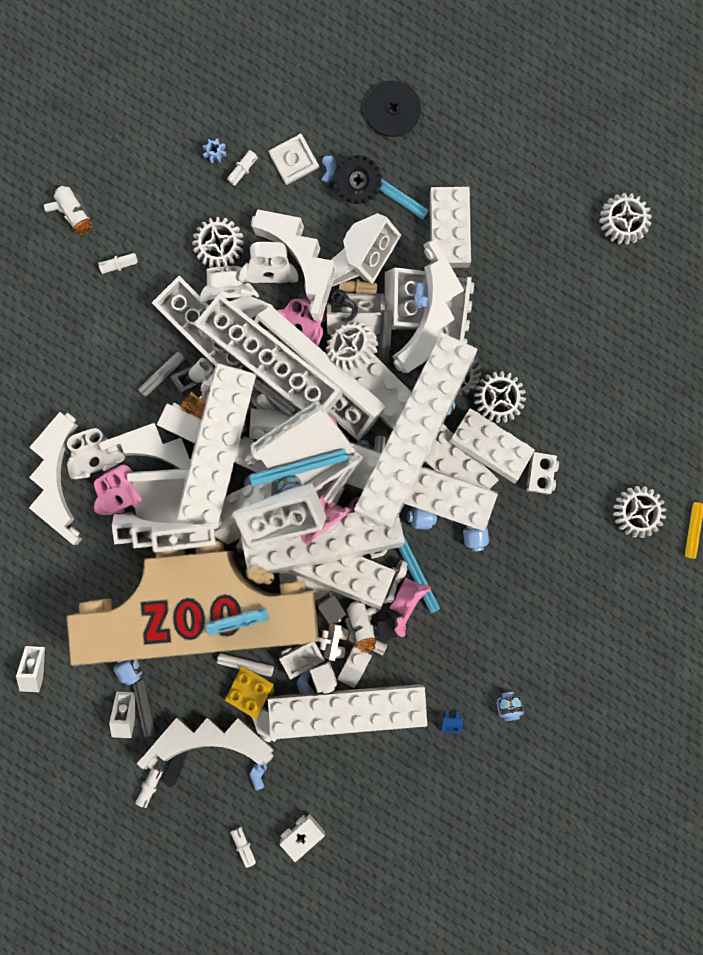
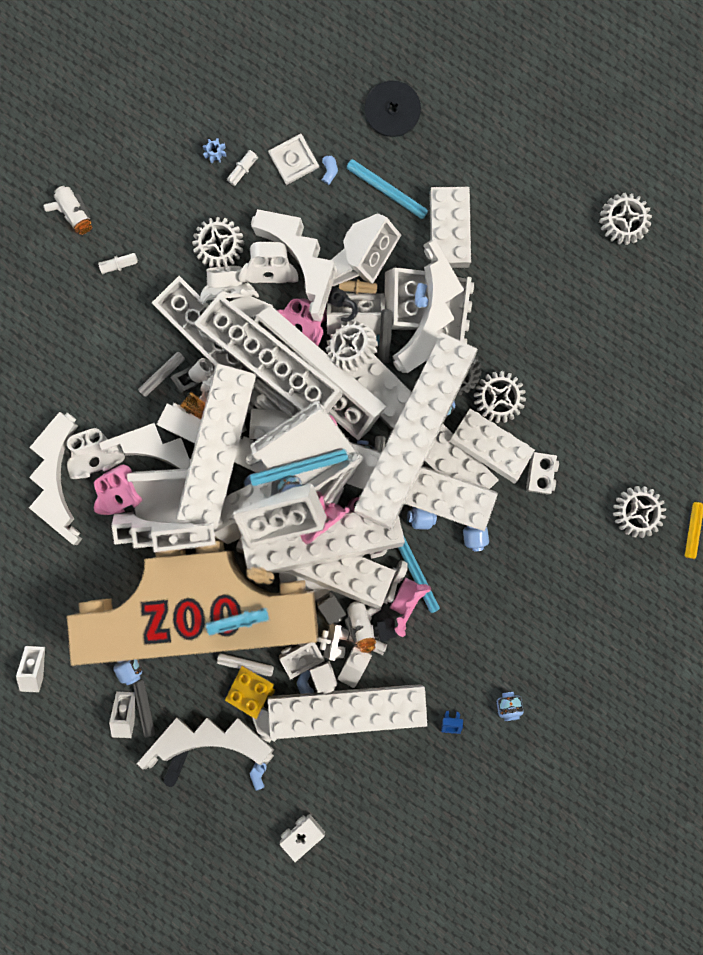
(149, 787): white pin -> none
(243, 847): white axle -> none
(348, 188): black bush -> none

